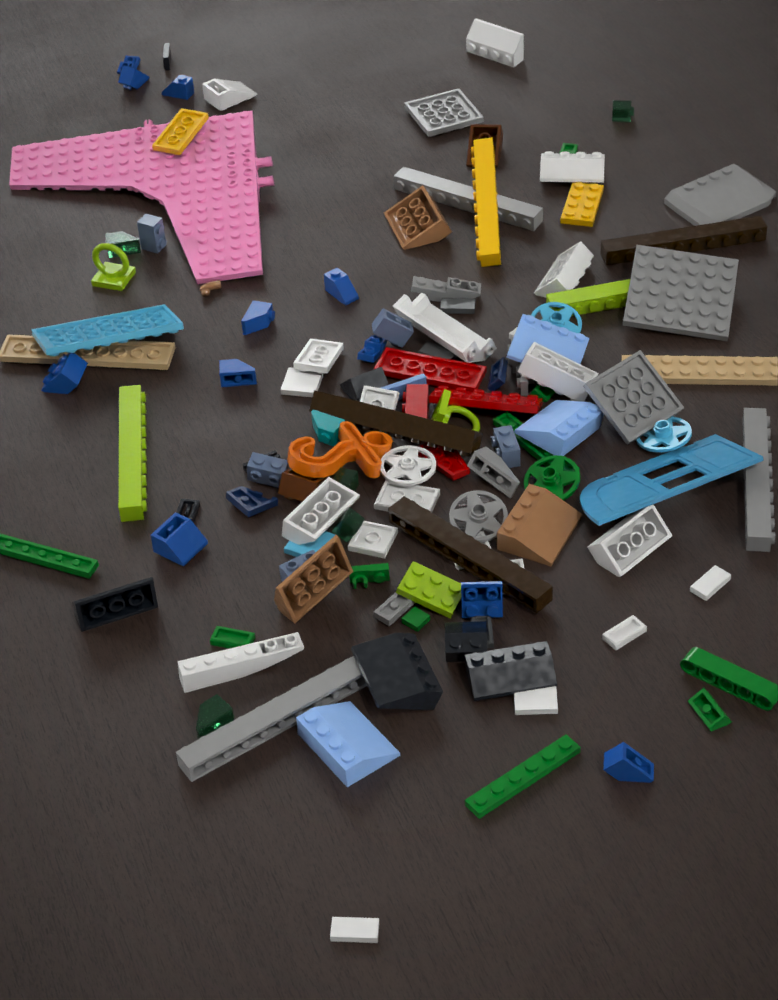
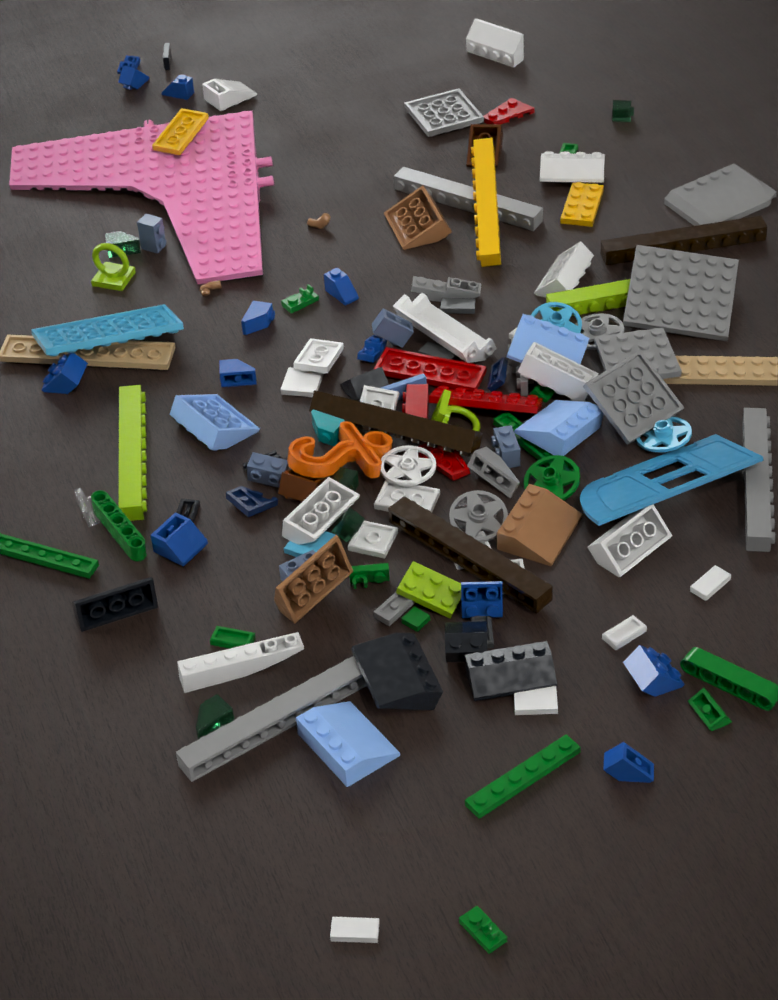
(85, 507): none -> clear panel
(119, 525): none -> green beam
(212, 420): none -> light blue slope
(300, 300): none -> green plate
(320, 223): none -> medium nougat arm
(482, 929): none -> green plate
(506, 111): none -> wing
(600, 326): none -> light grey wheel
(652, 343): none -> light grey plate
(653, 671): none -> blue slope

